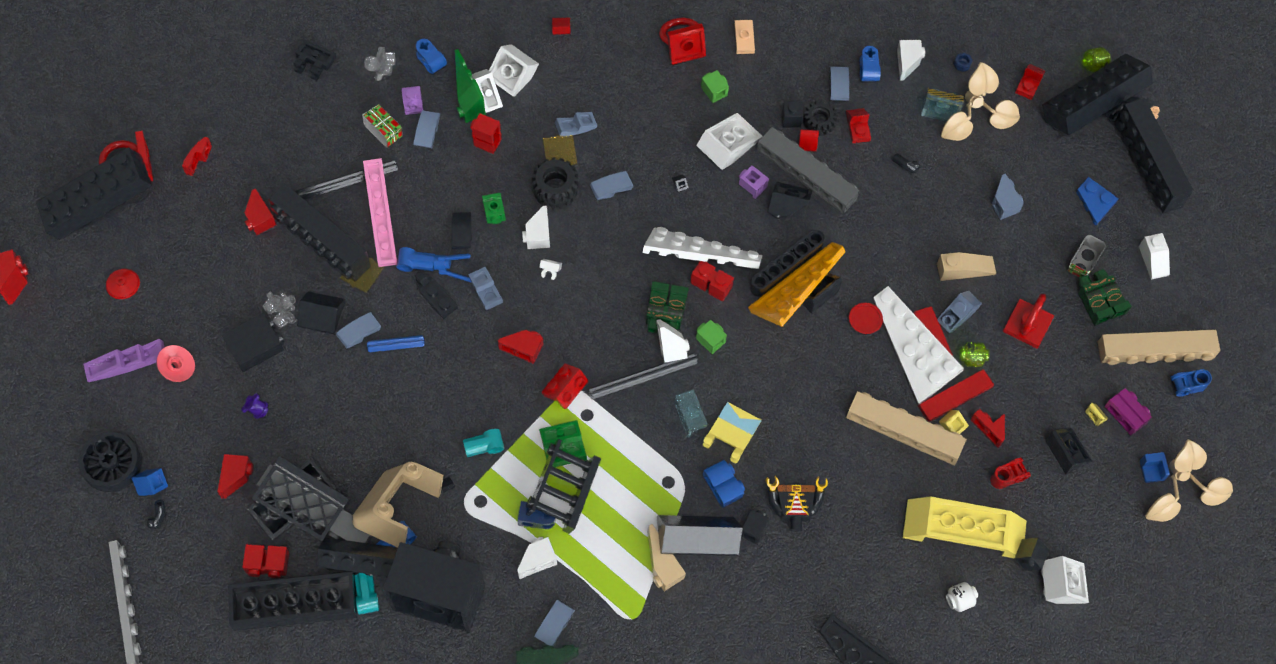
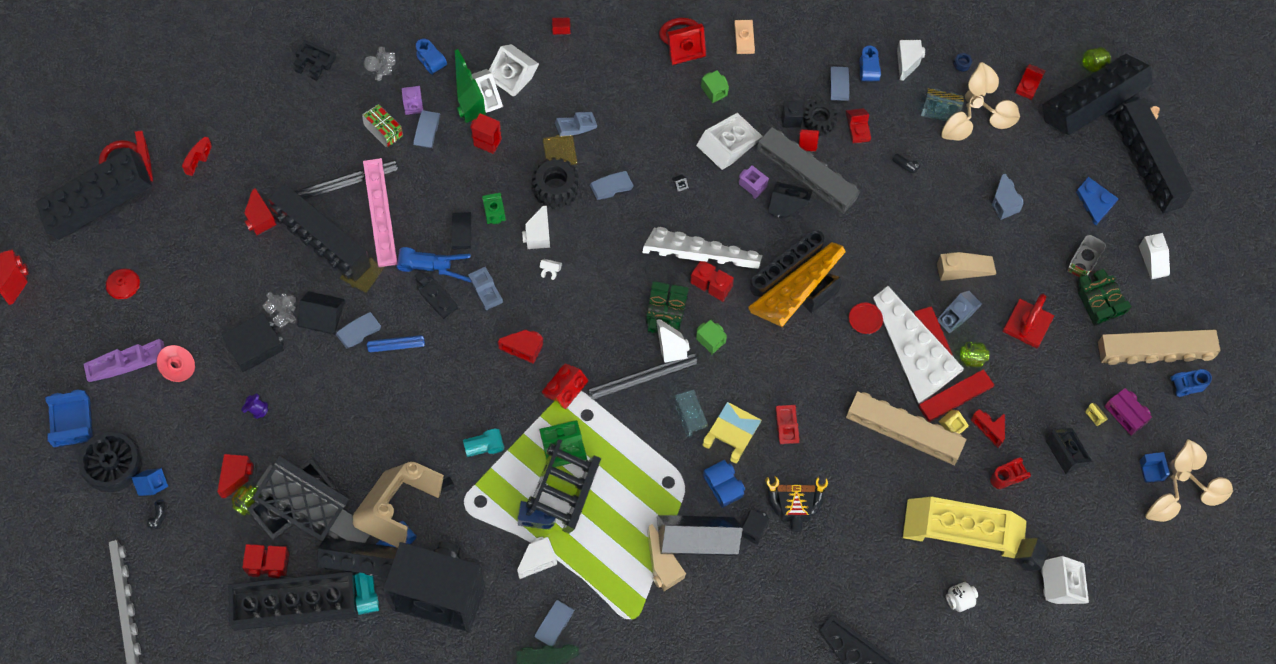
(69, 418): none -> blue panel
(243, 499): none -> clear neon green head
(787, 424): none -> red slope

